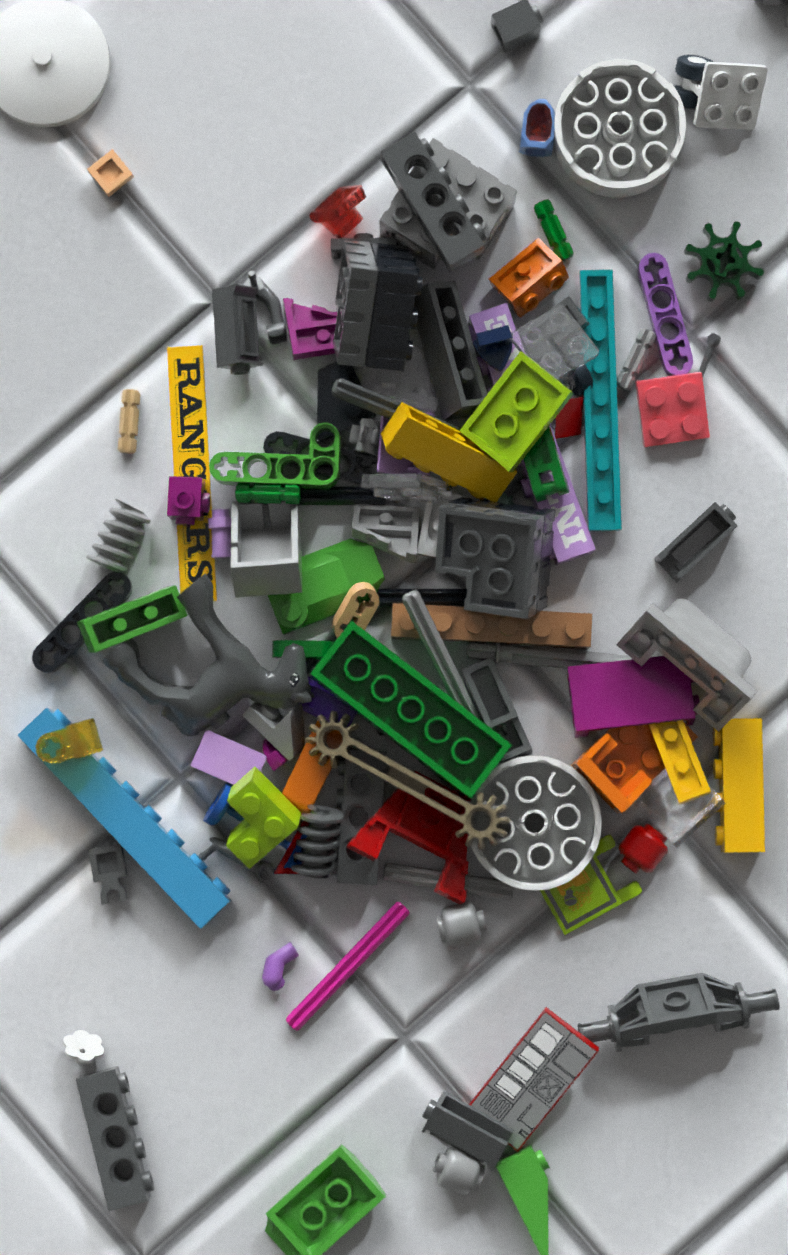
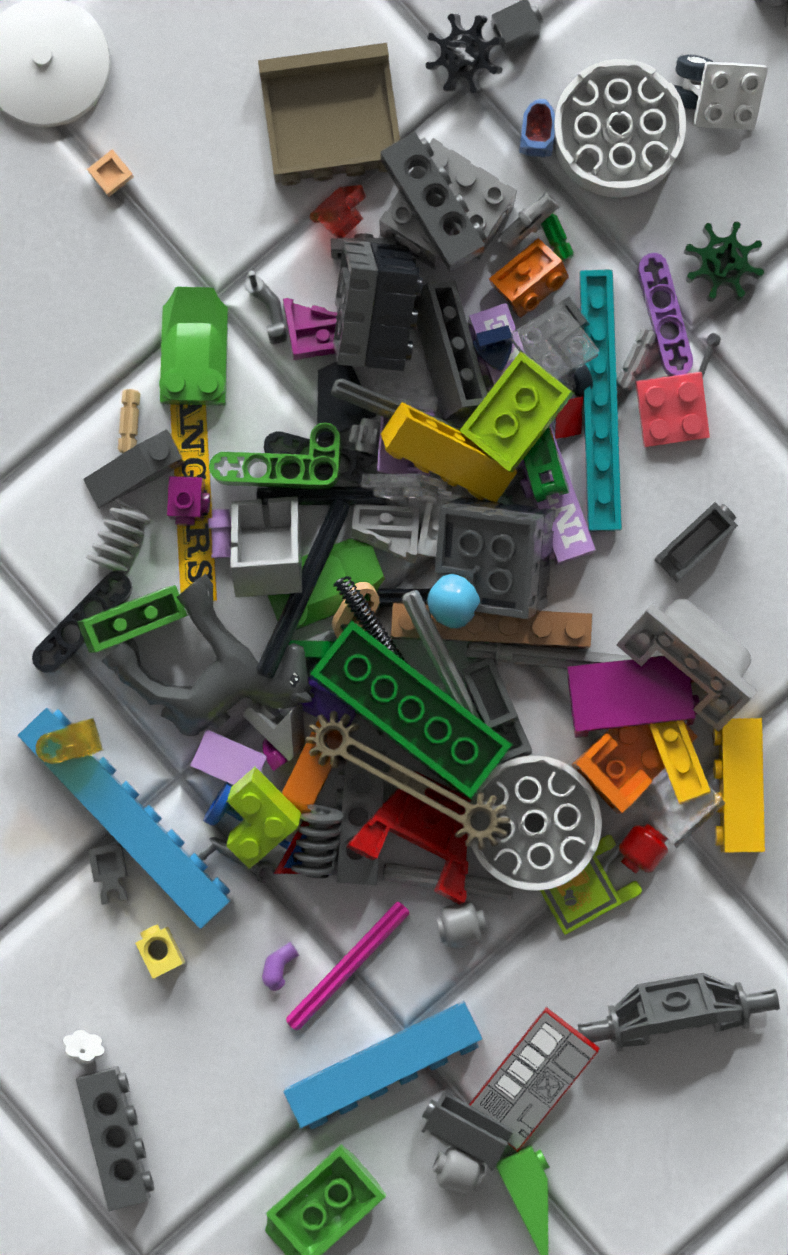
(134, 468): none -> dark grey slope
(159, 966): none -> light yellow brick
(194, 348): none -> bright green slope
(236, 328): dark grey window -> none
(267, 493): green axle -> none
(297, 601): none -> black axle
(329, 112): none -> dark tan panel
(361, 616): none -> black piece
(383, 1064): none -> dark azure brick
(453, 601): none -> medium azure hair
(474, 45): none -> black gear
(529, 220): none -> light grey pin

